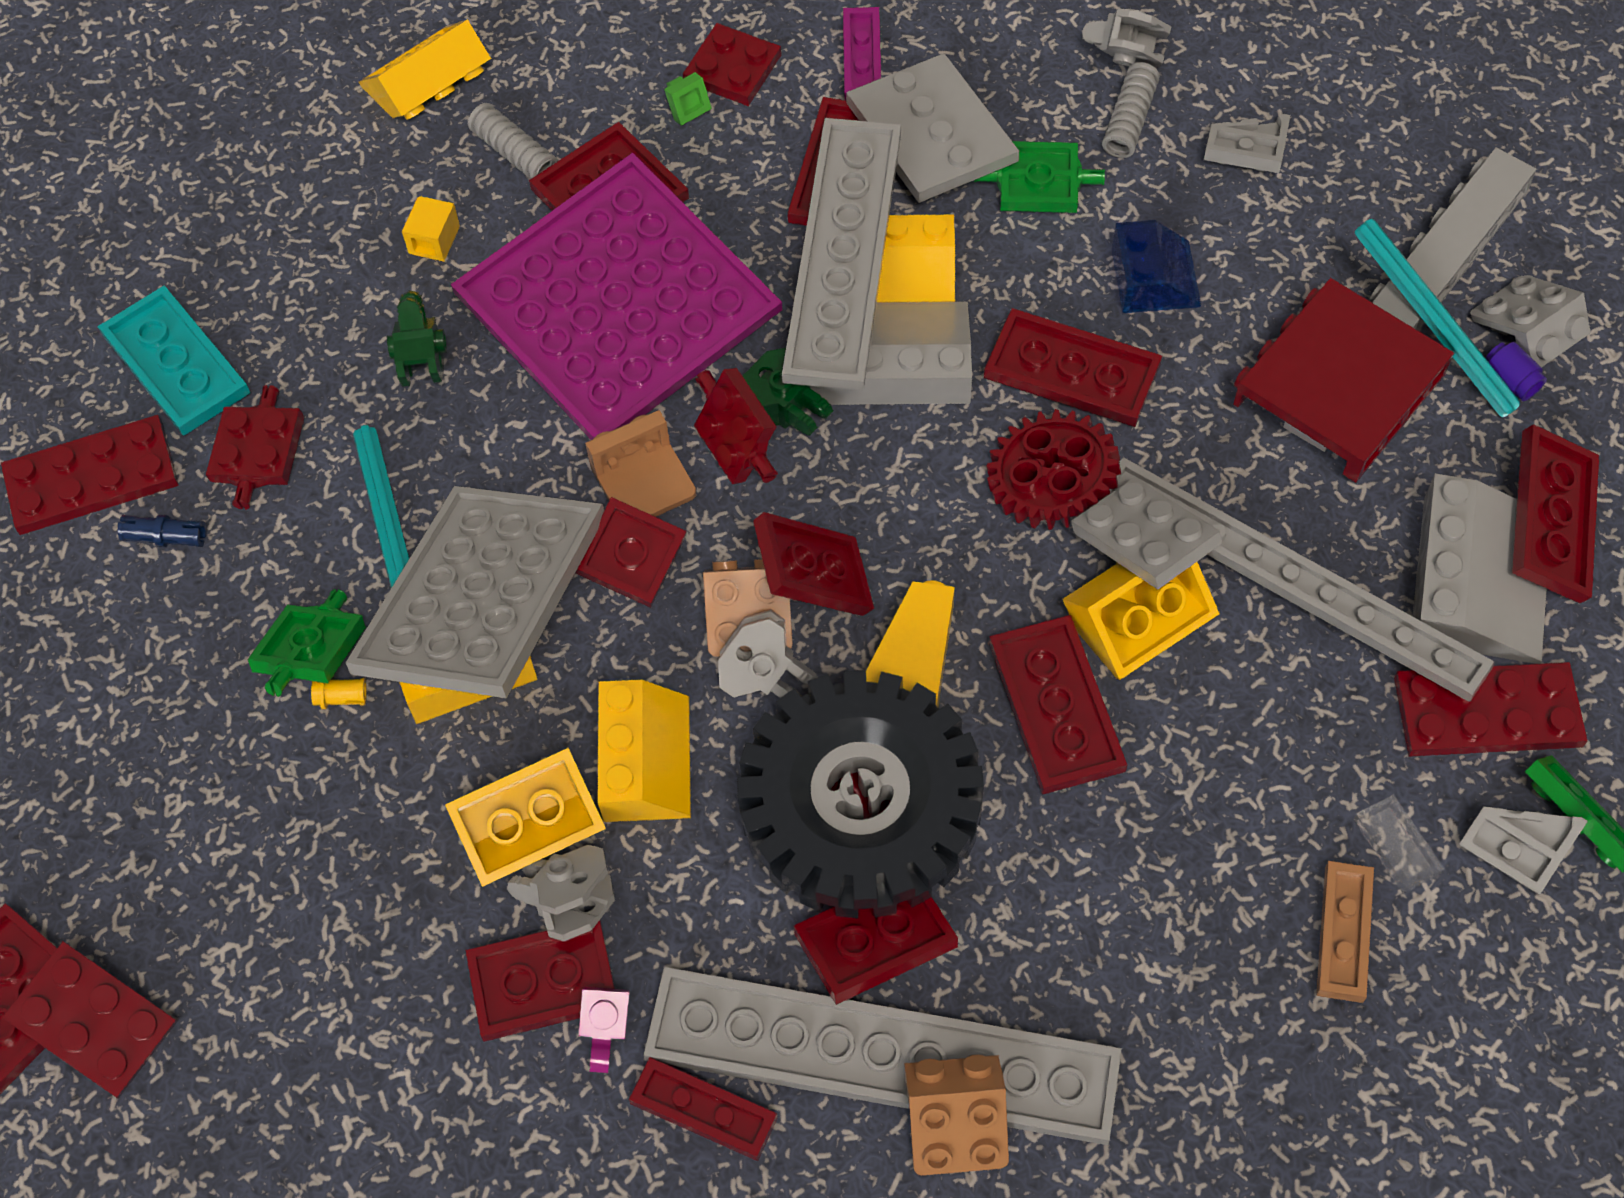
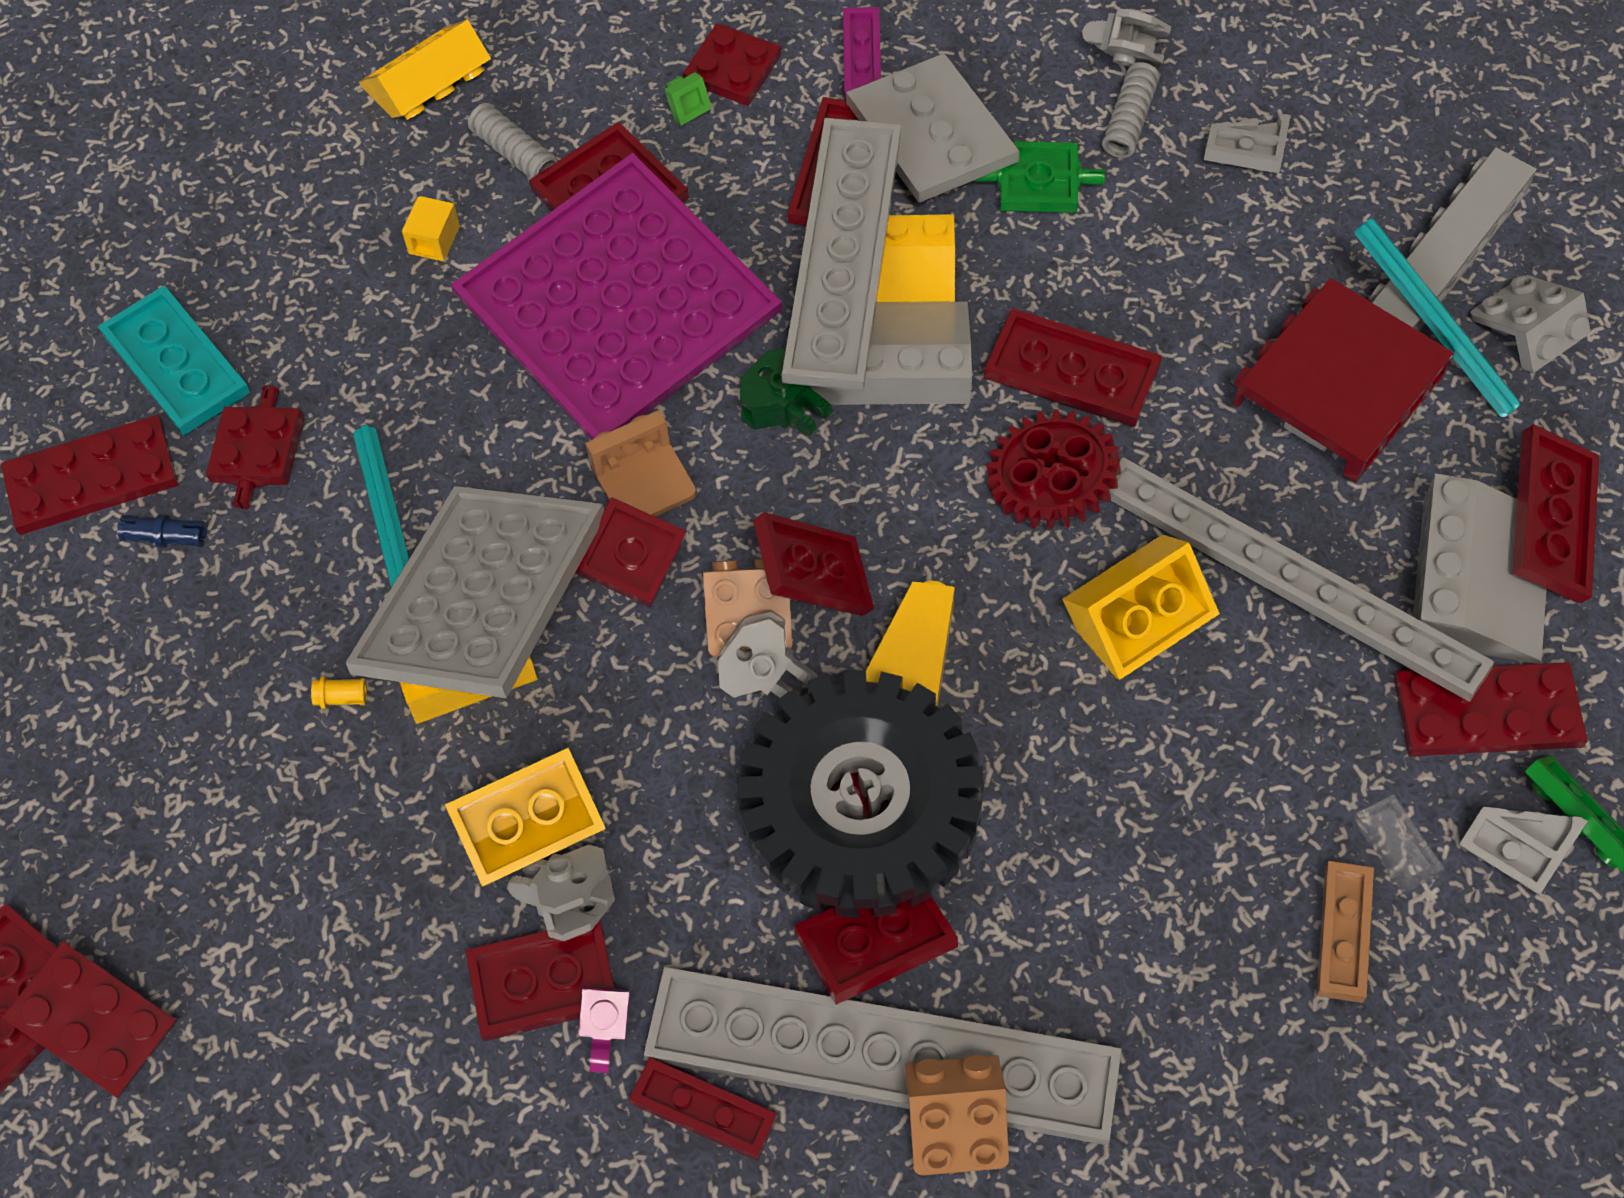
(307, 643): green plate -> none
(416, 340): dark green hinge -> none
(643, 752): yellow slope -> none
(735, 426): dark red plate -> none
(1057, 704): dark red plate -> none
(1146, 532): light grey plate -> none
(1153, 268): clear blue slope -> none
(1517, 369): dark purple brick -> none

